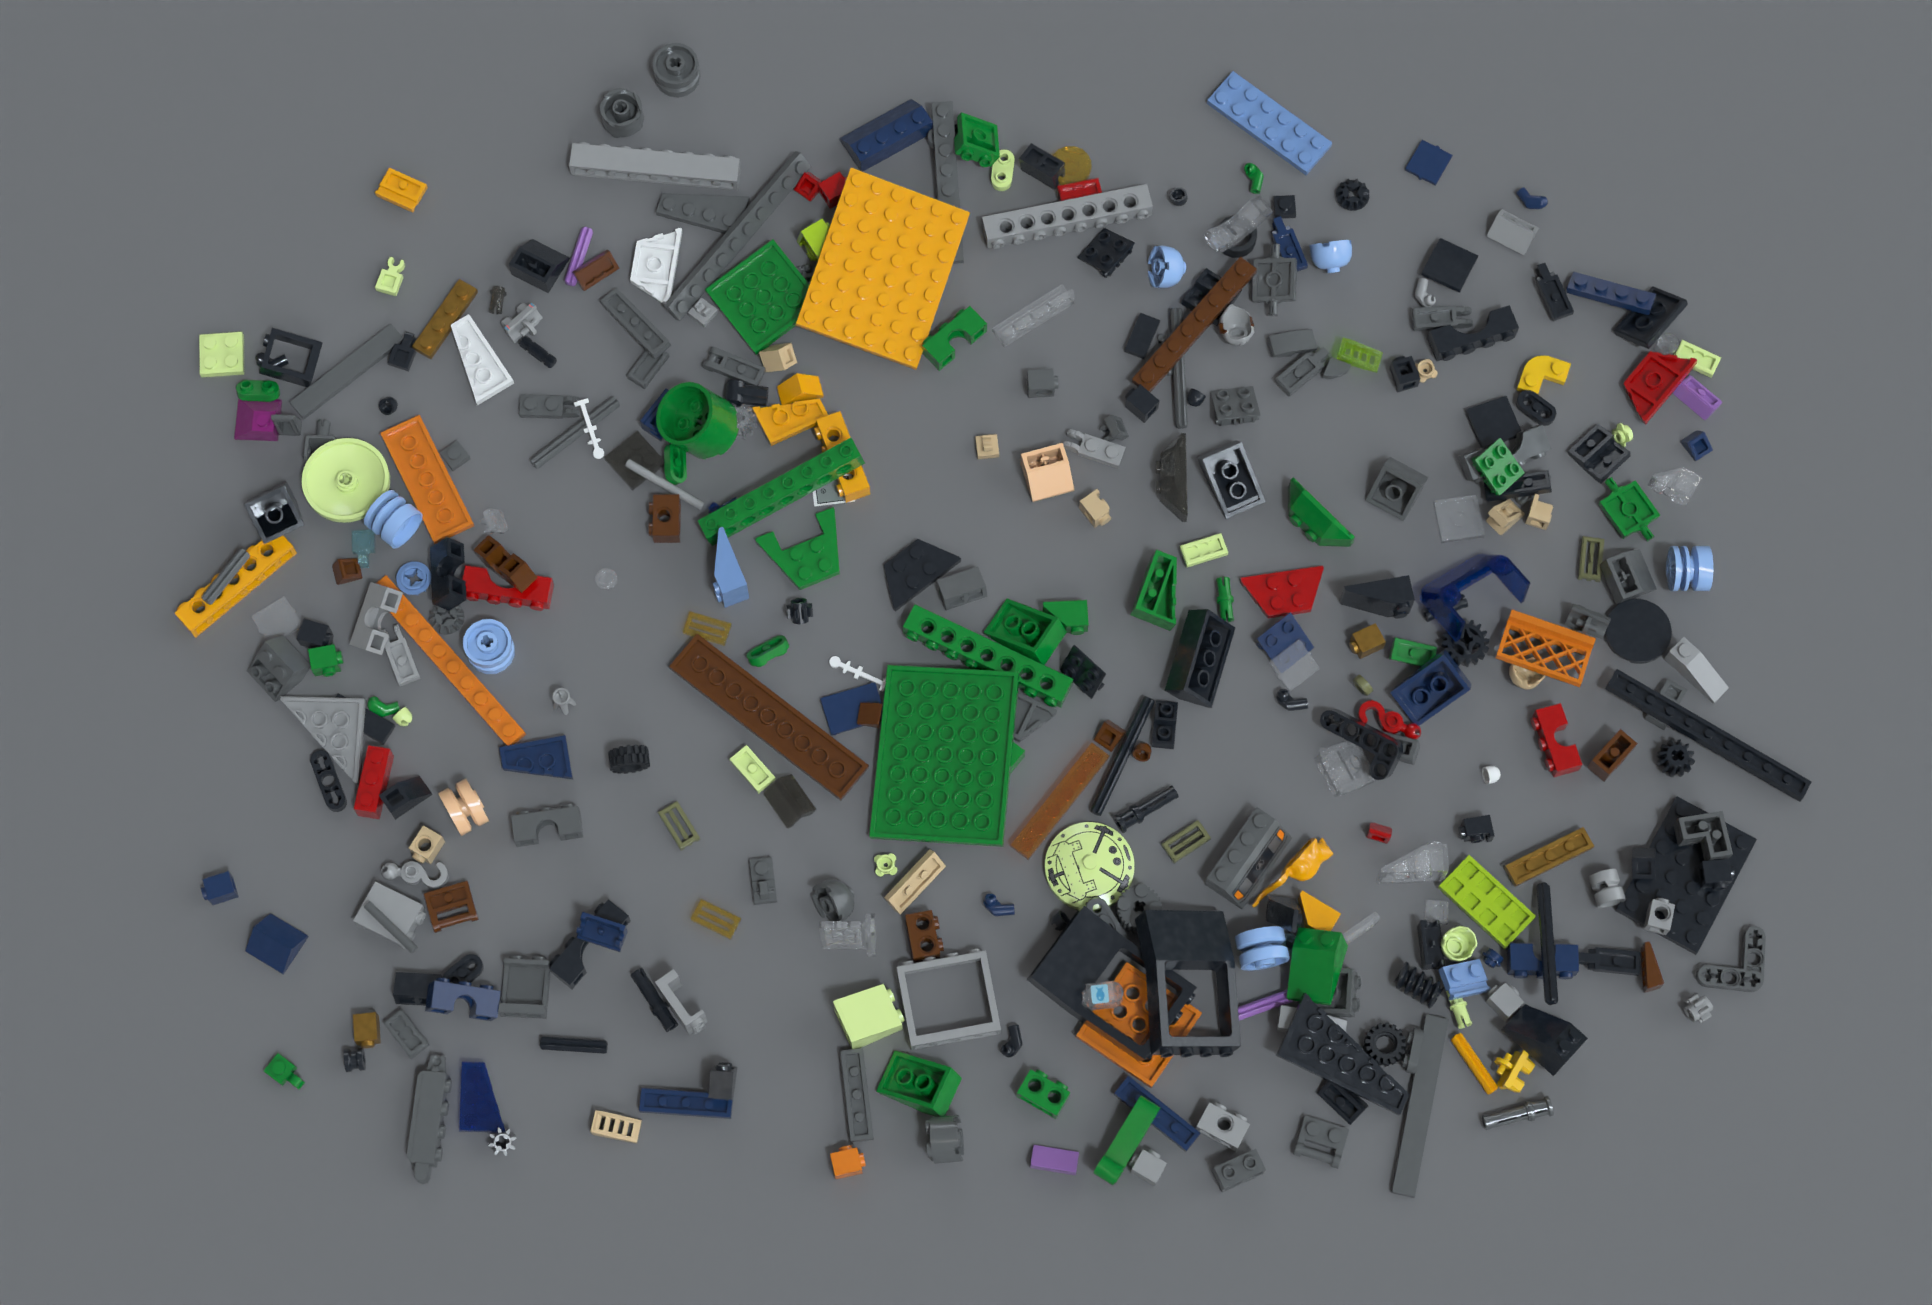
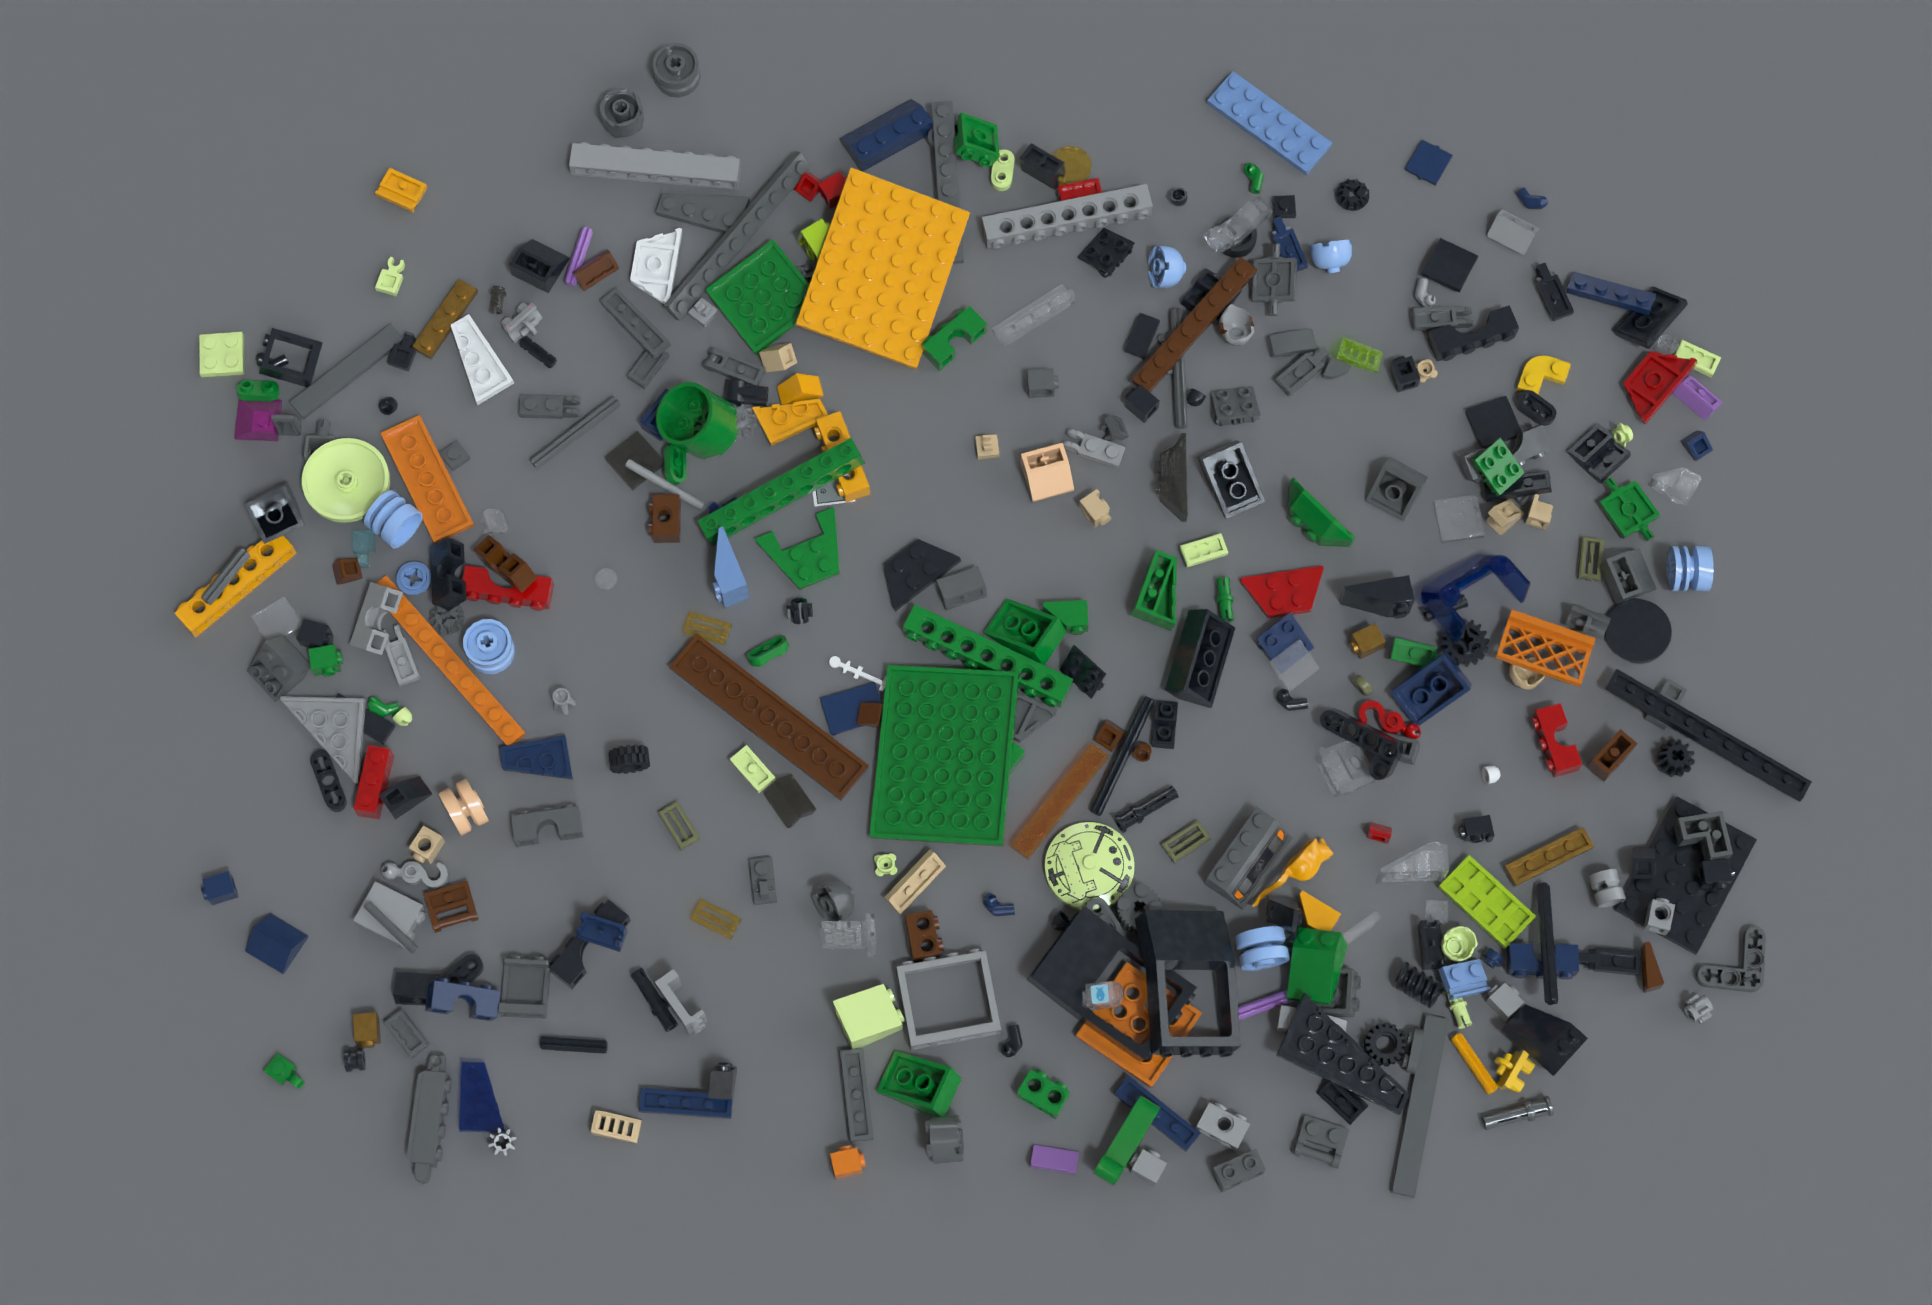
(598, 452): white piece -> none
(1696, 669): light grey slope -> none

